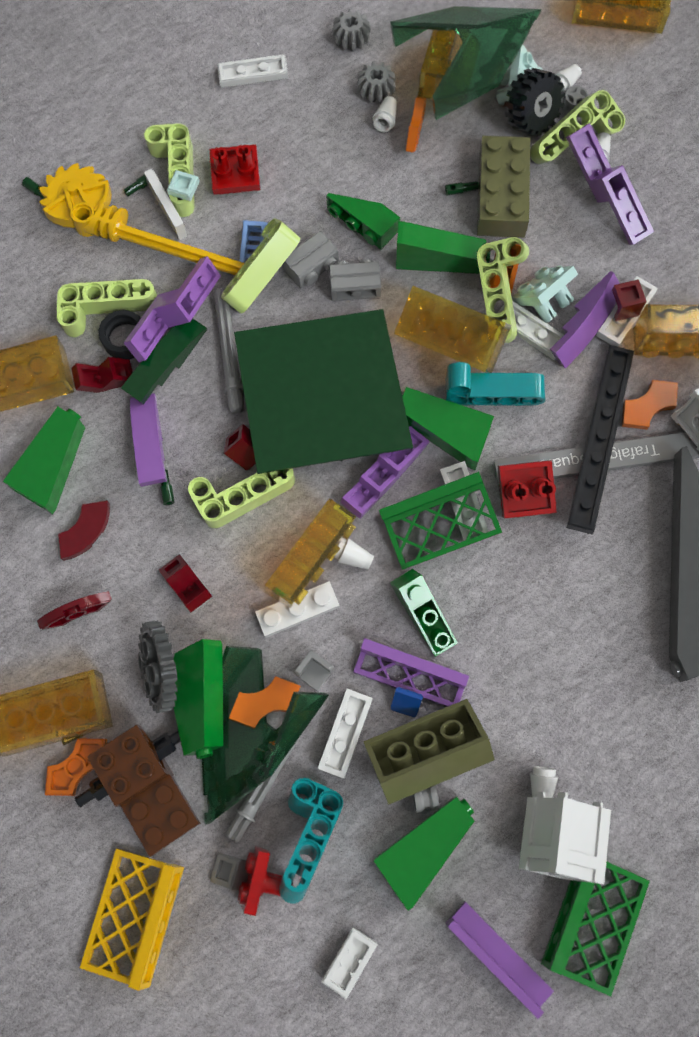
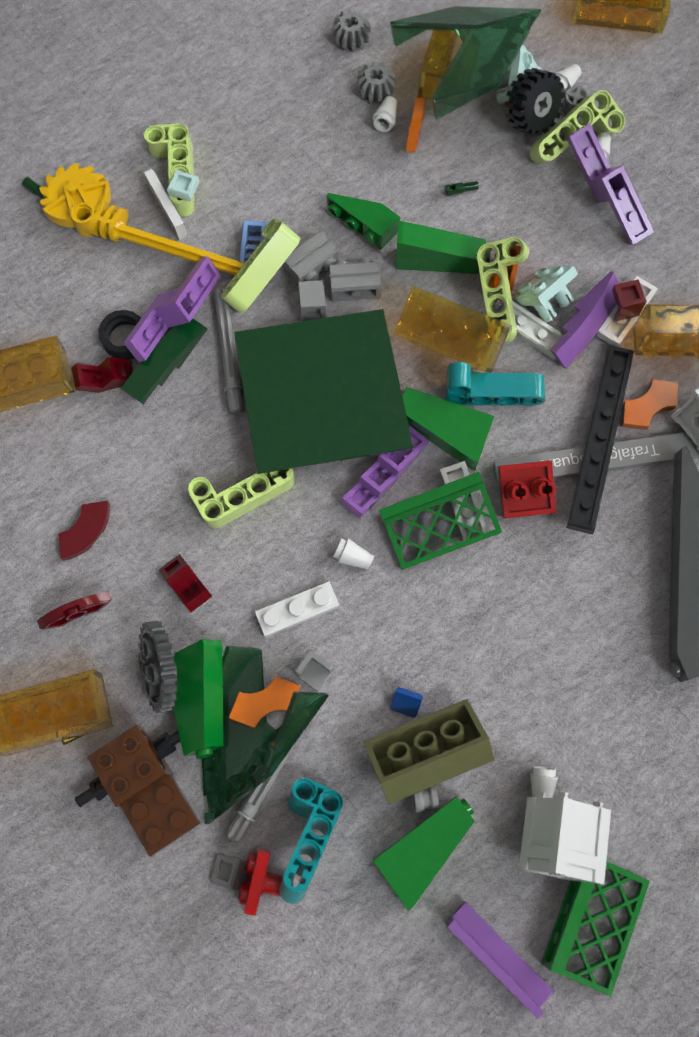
(48, 460): green slope -> none
(66, 776): orange tile -> none
(137, 297): yellowish green beam -> none
(139, 184): dark green pin -> none
(147, 441): medium lavender slope -> none
(151, 931): yellow fence -> none
(167, 492): dark green pin -> none
(234, 169): red plate -> none
(240, 447): dark red panel -> none
(252, 70): white tile -> none
(310, 553): clear yellow slope -> none
(312, 300): none -> light grey panel
(345, 733): white plate -> none
(349, 962): white plate -> none
(412, 663): medium lavender fence -> none
(424, 611): green slope -> none
(503, 186): olive brick -> none

